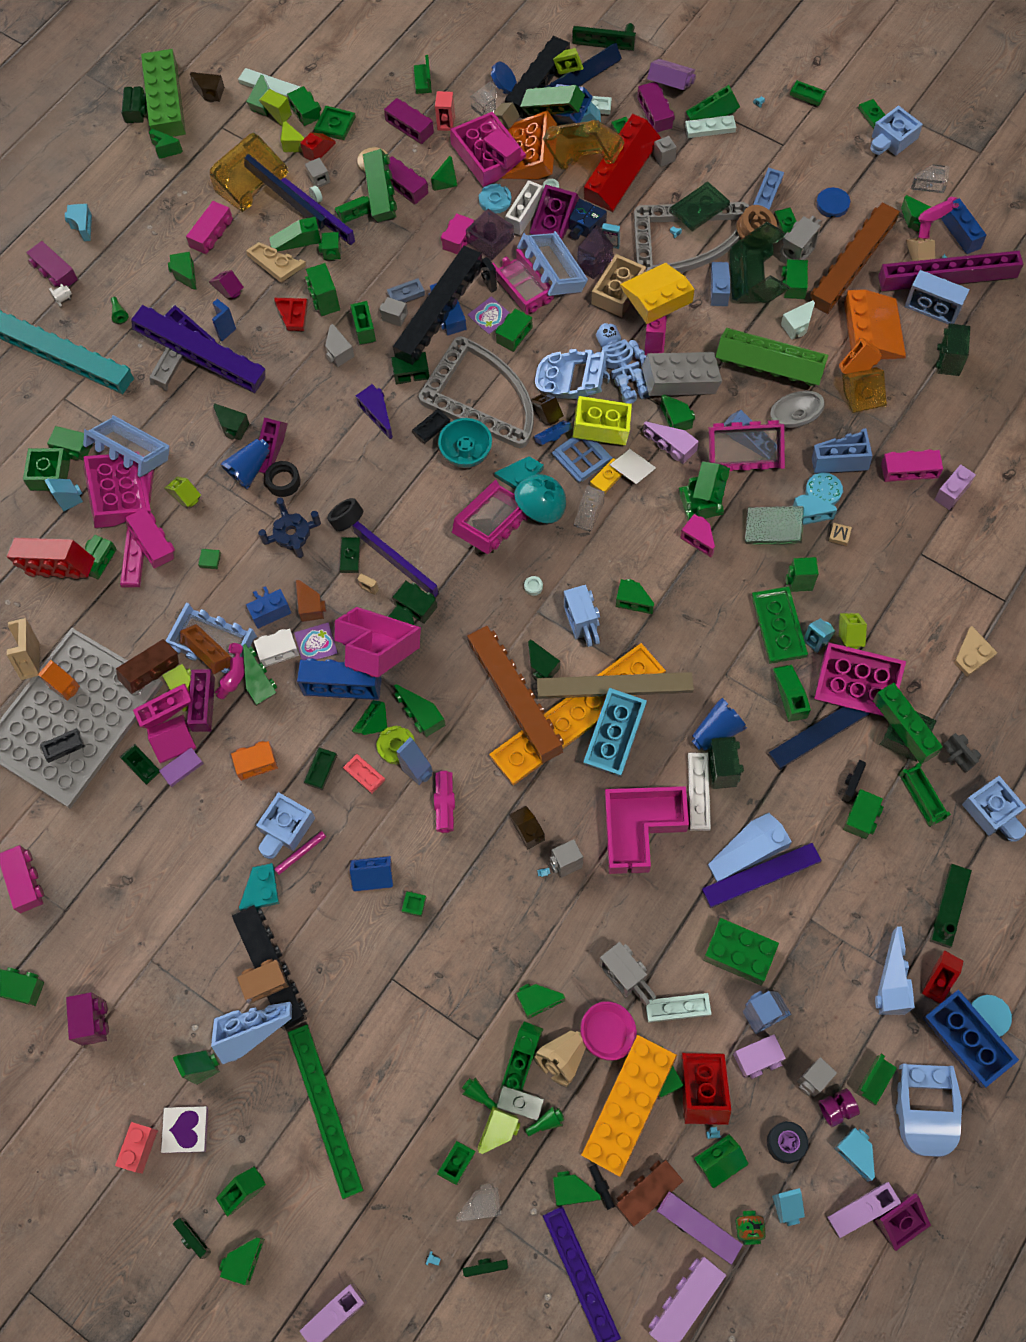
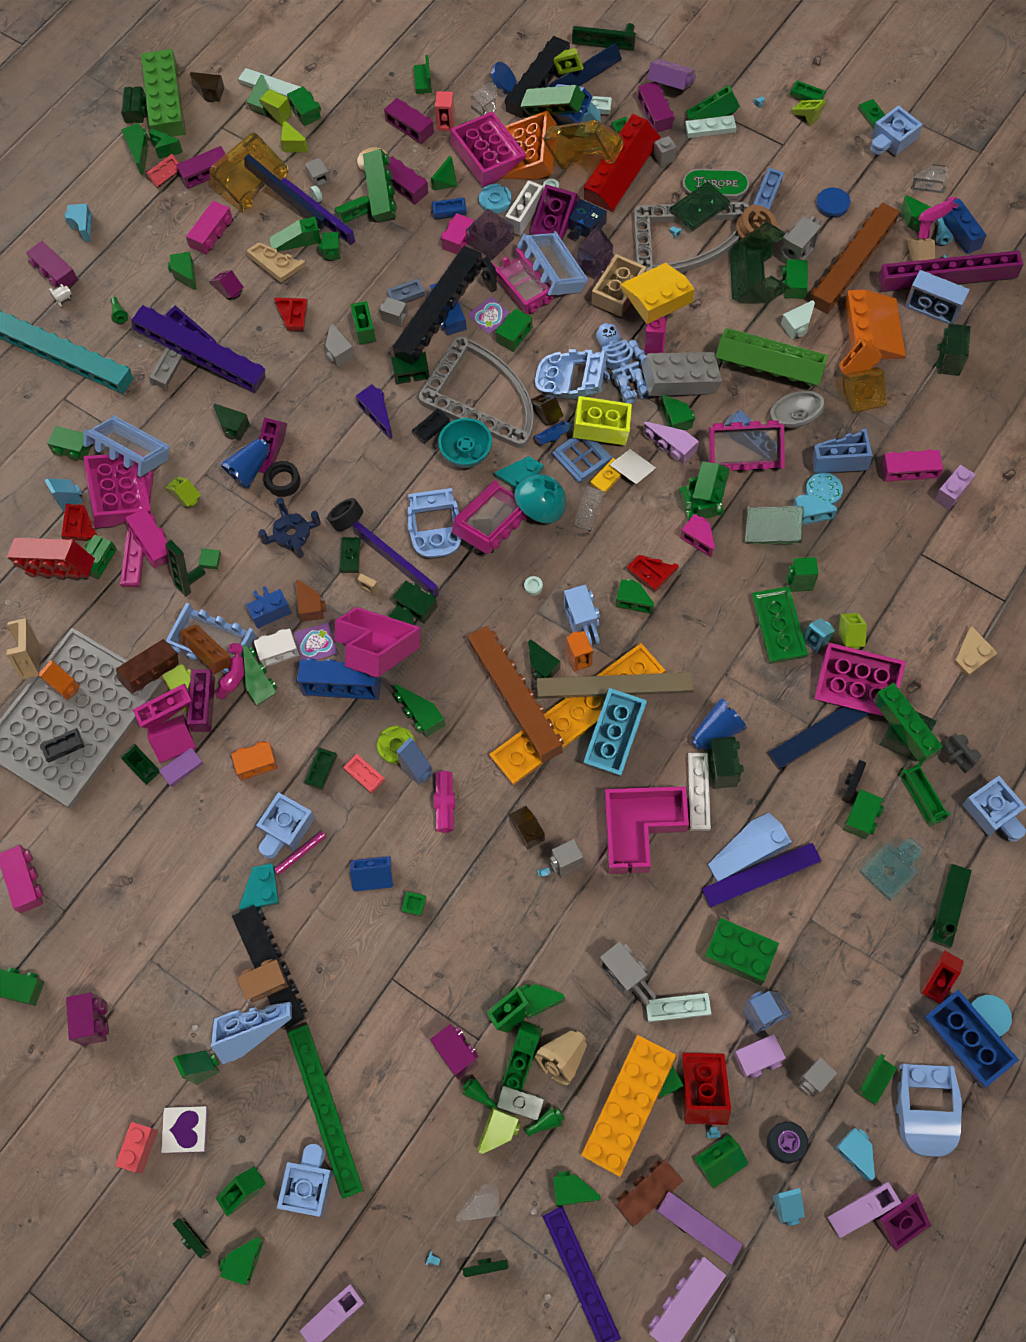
(43, 465): green brick -> none
(77, 523): none -> red wing
(137, 144): none -> green slope
(163, 170): none -> coral plate
(181, 579): none -> dark green piece
(197, 169): none -> magenta brick
(223, 320): blue panel -> none
(306, 1185): none -> light blue brick
(316, 145): red slope -> none
(322, 289): green brick -> none
(334, 122): green tile -> none
(372, 720): green slope -> none
(437, 541): none -> light blue slope
(449, 208): none -> blue plate
(453, 1050): none -> magenta brick
(456, 1163): green slope -> none
(501, 148): dark pink brick -> none
(507, 114): dark tan brick -> none
(509, 1011): none -> green slope
(579, 650): none -> orange brick
(601, 1187): black bar -> none
(608, 1031): dark pink piece -> none
(612, 233): tile -> none
(651, 571): none -> red wing
(720, 283): medium blue slope -> none
(727, 181): none -> green tile
(750, 1228): head -> none
(785, 219): green plate -> none
(792, 693): green slope -> none
(810, 109): none -> lime slope
(839, 1107): magenta wheel -> none
(840, 534): tan tile -> none
(895, 990): light blue wedge -> none
(898, 859): none -> clear light blue plate
(943, 235): none -> medium azure cone

